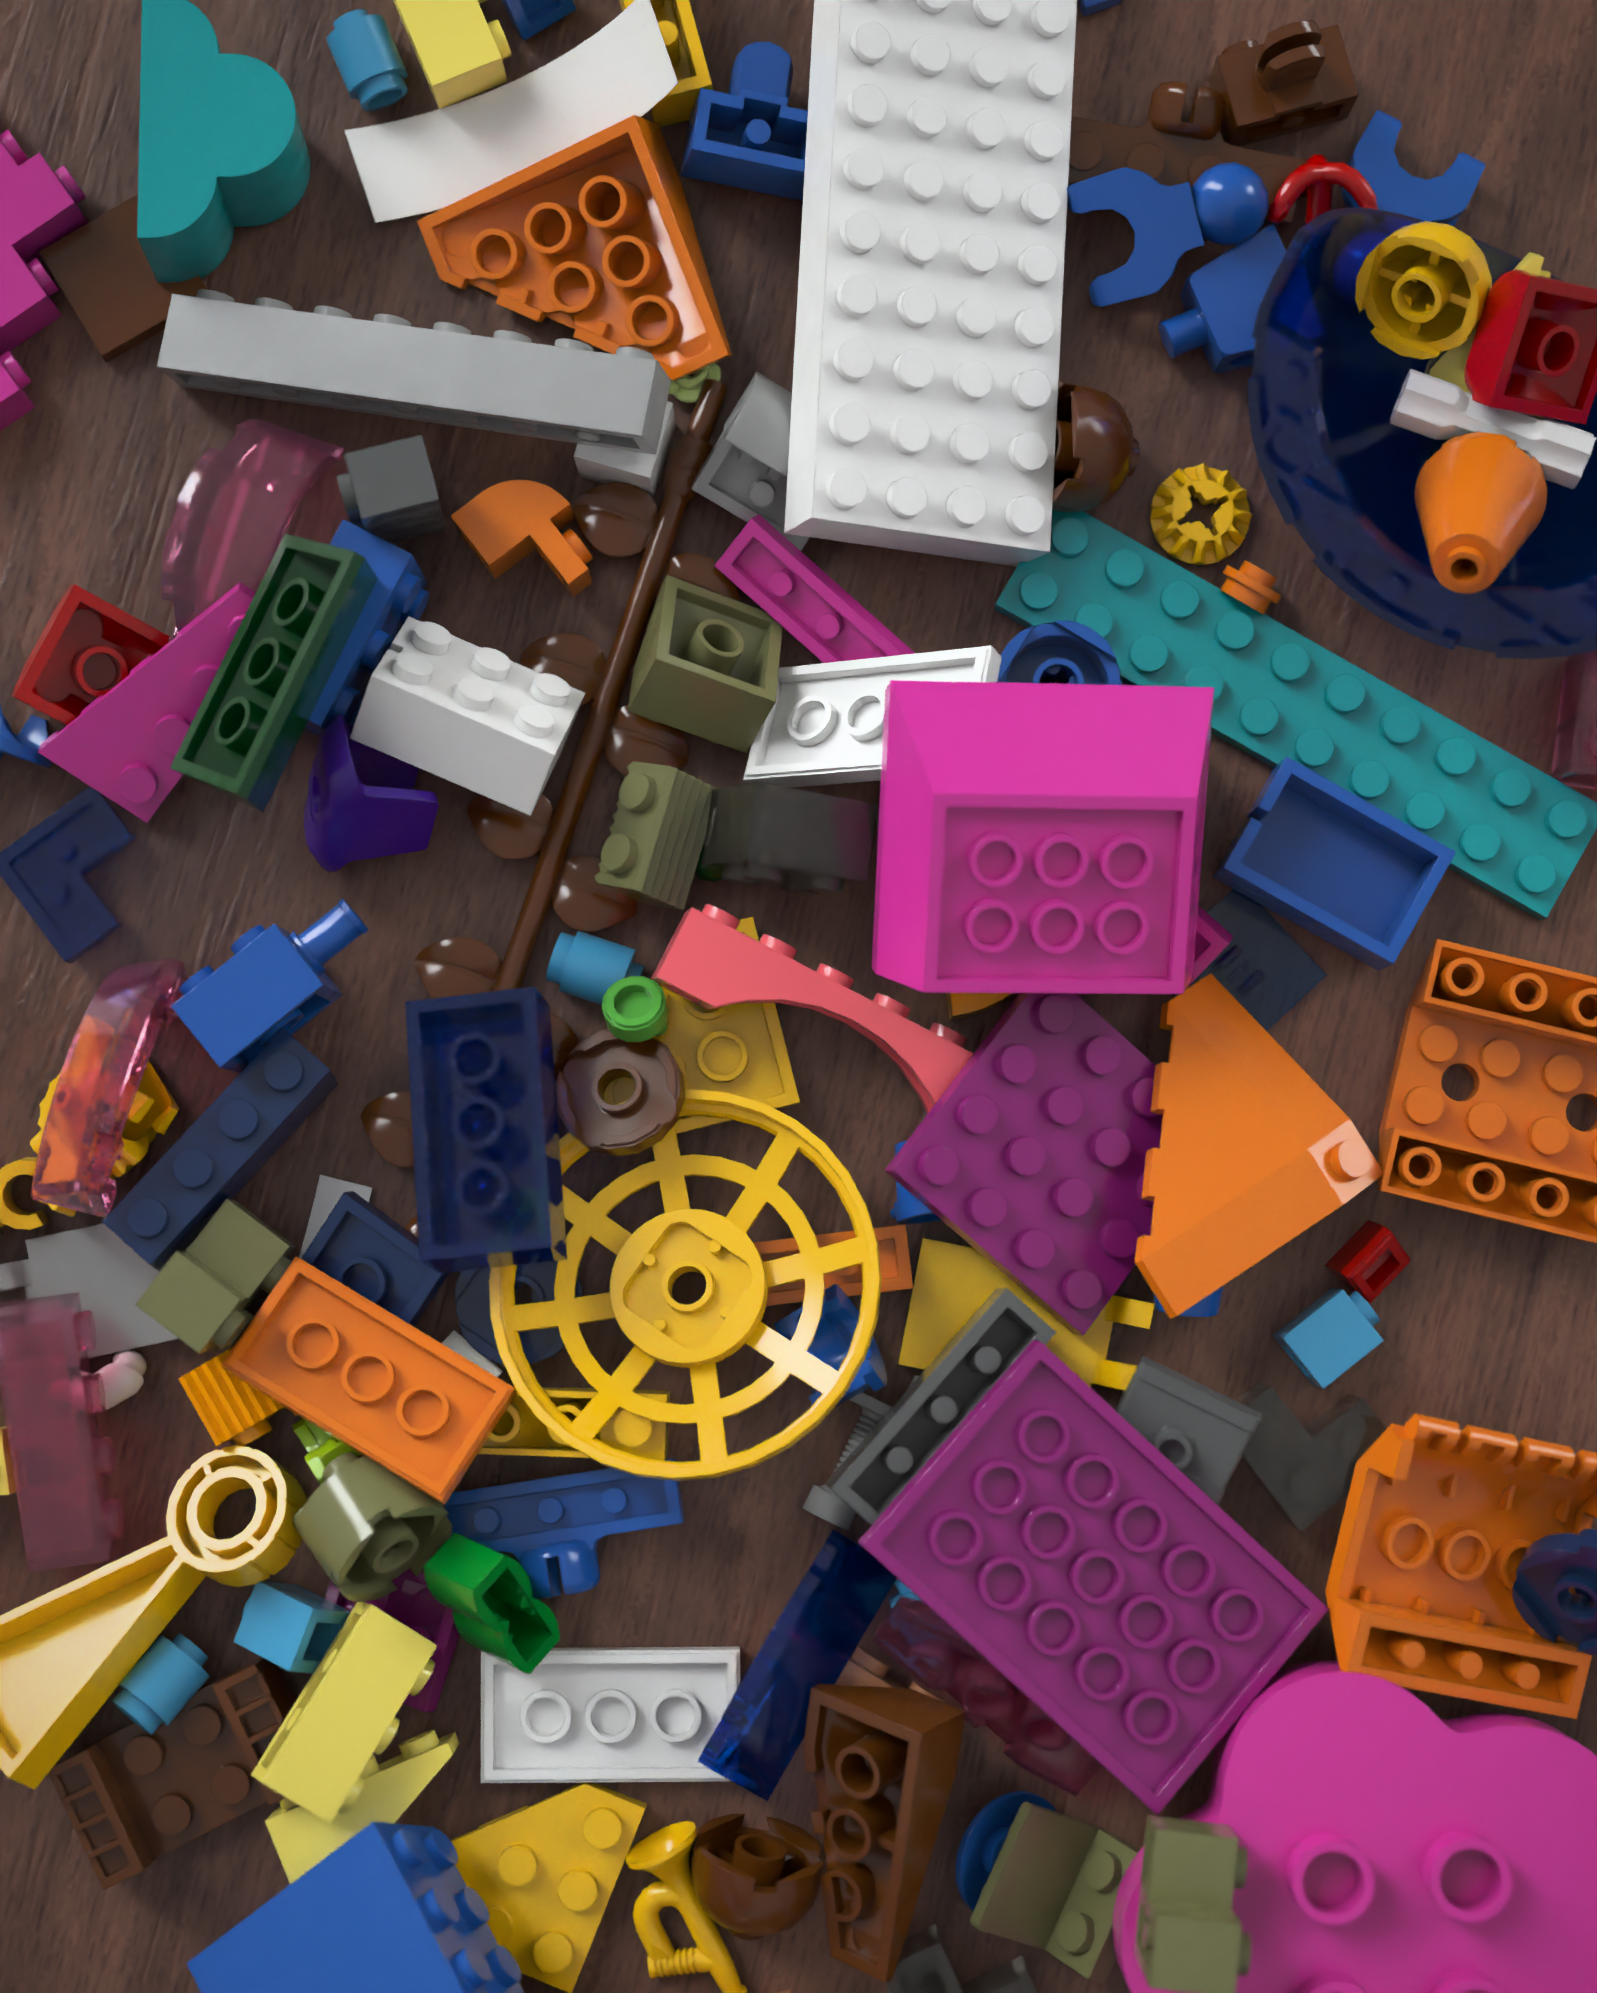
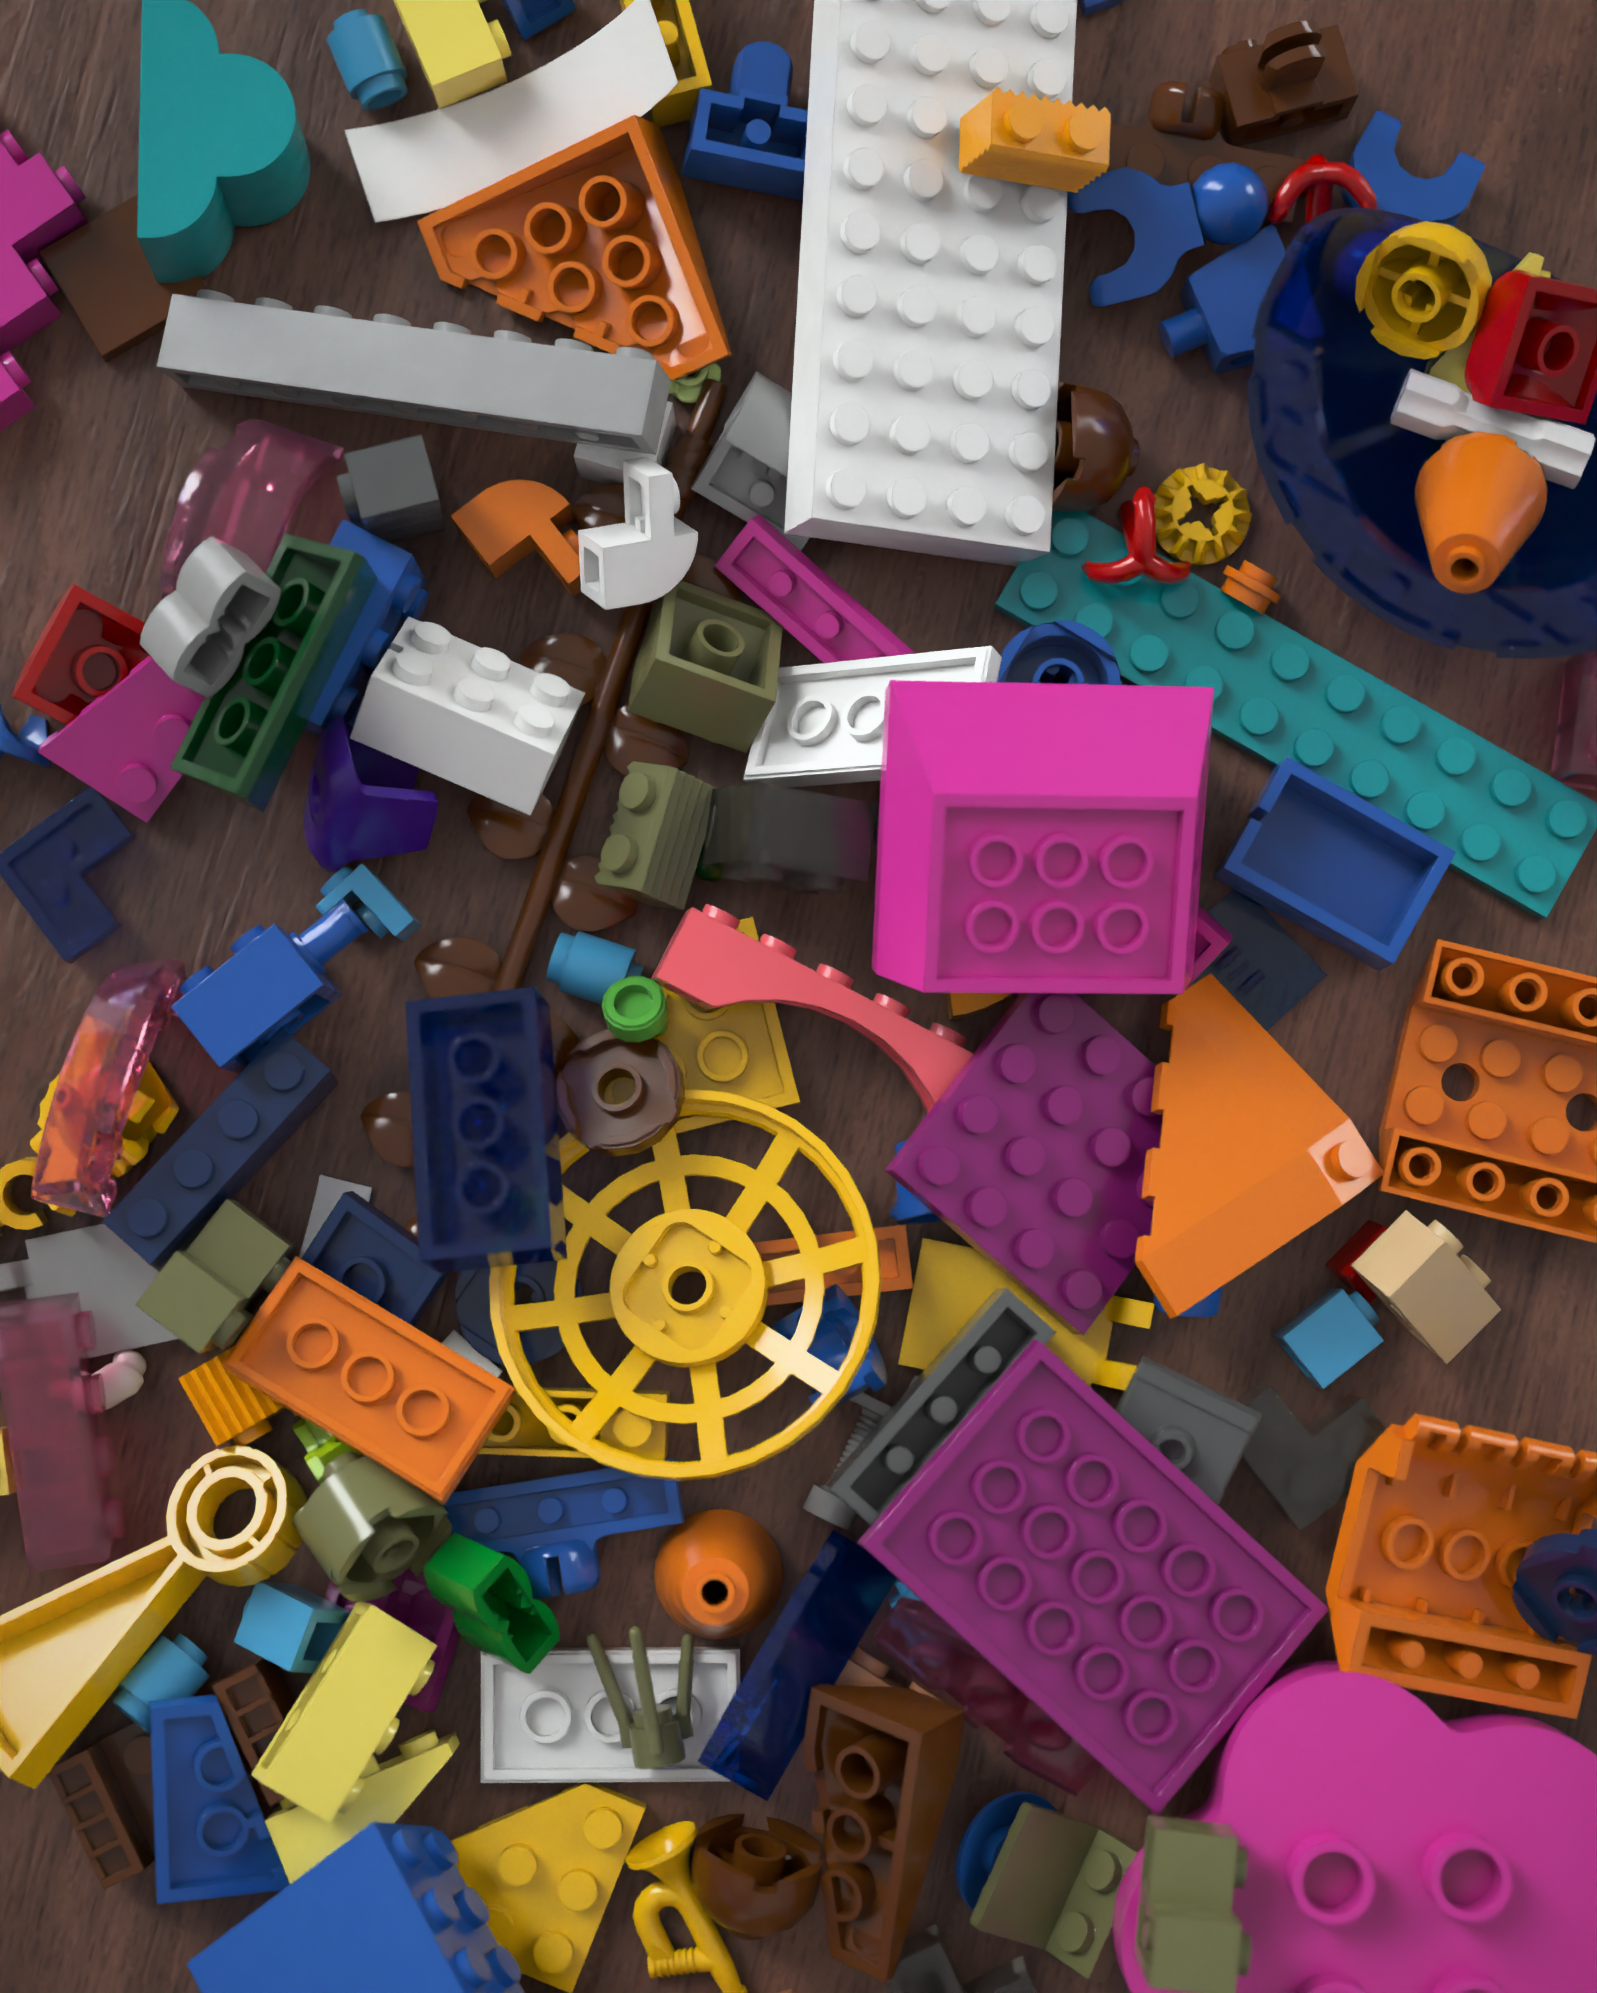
(204, 1808): none -> blue wing
(210, 616): none -> light grey brick
(380, 908): none -> dark azure bracket
(645, 554): none -> white brick
(655, 1733): none -> olive plant
(724, 1548): none -> orange cone
(1035, 141): none -> light orange brick
(1139, 531): none -> red piece
(1428, 1285): none -> tan brick

